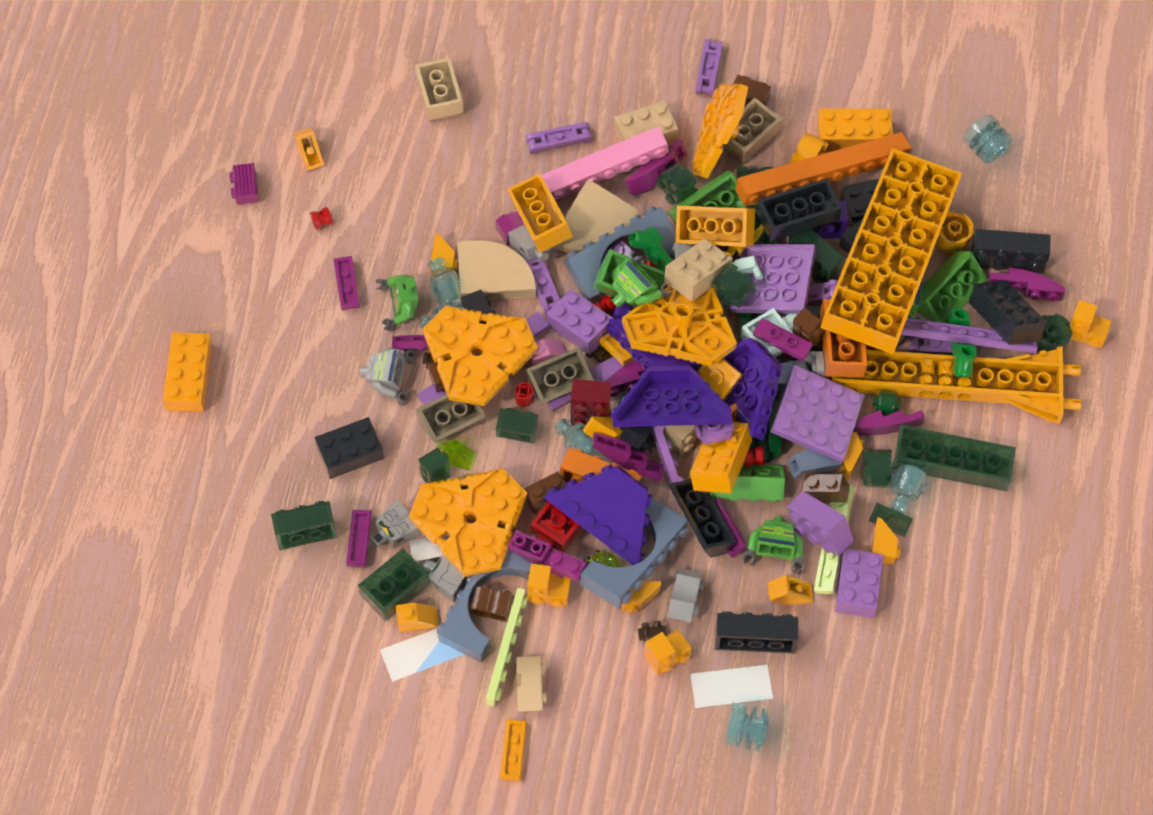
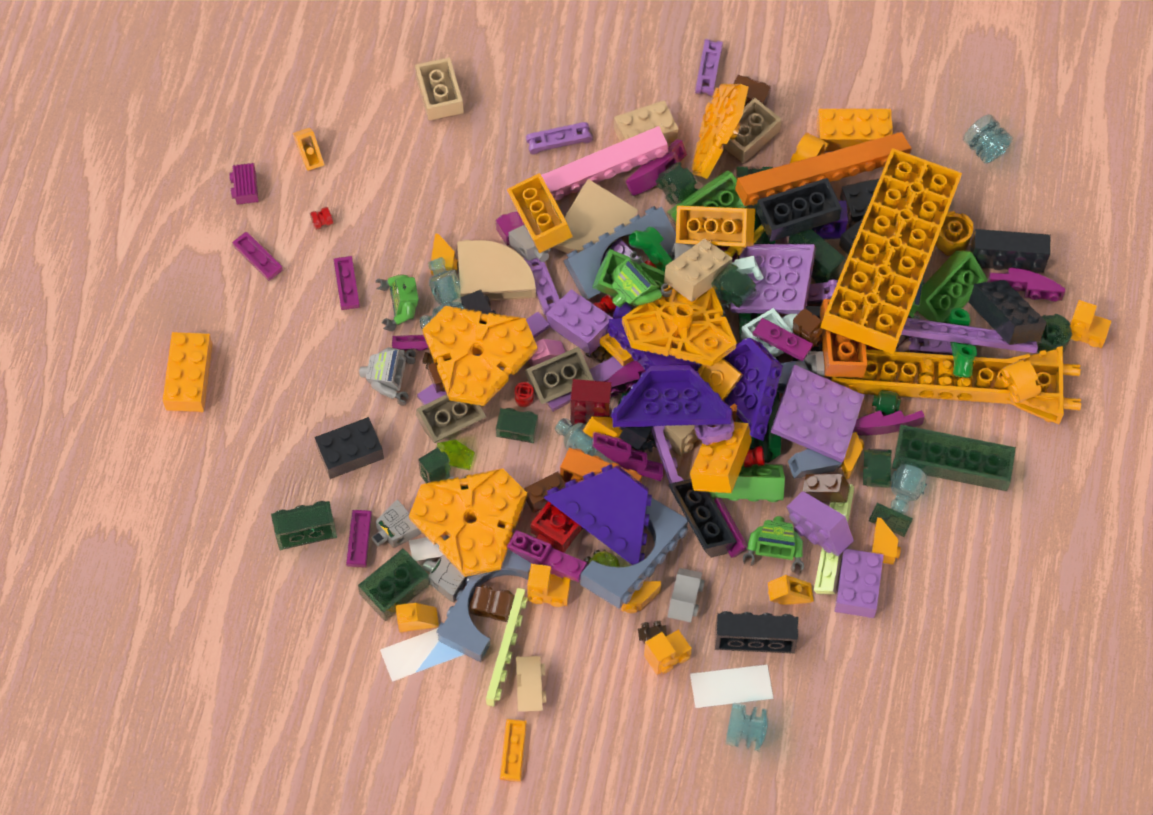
(257, 256): none -> magenta plate
(1020, 381): none -> light orange brick

